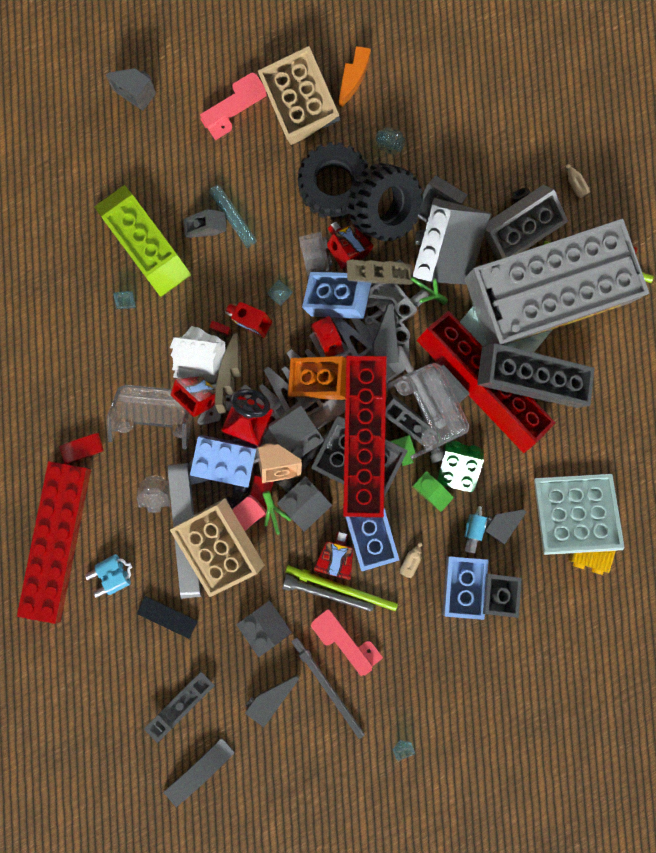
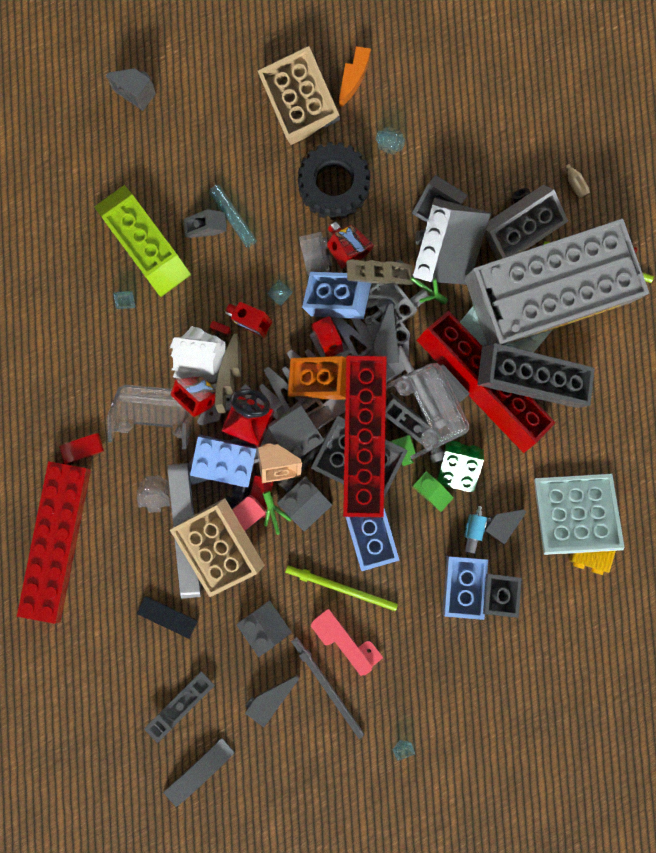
(112, 575): medium azure piece -> none
(246, 93): coral piece -> none
(292, 583): dark grey piece -> none
(336, 558): torso -> none
(404, 206): black tyre -> none
(411, 561): tan piece -> none

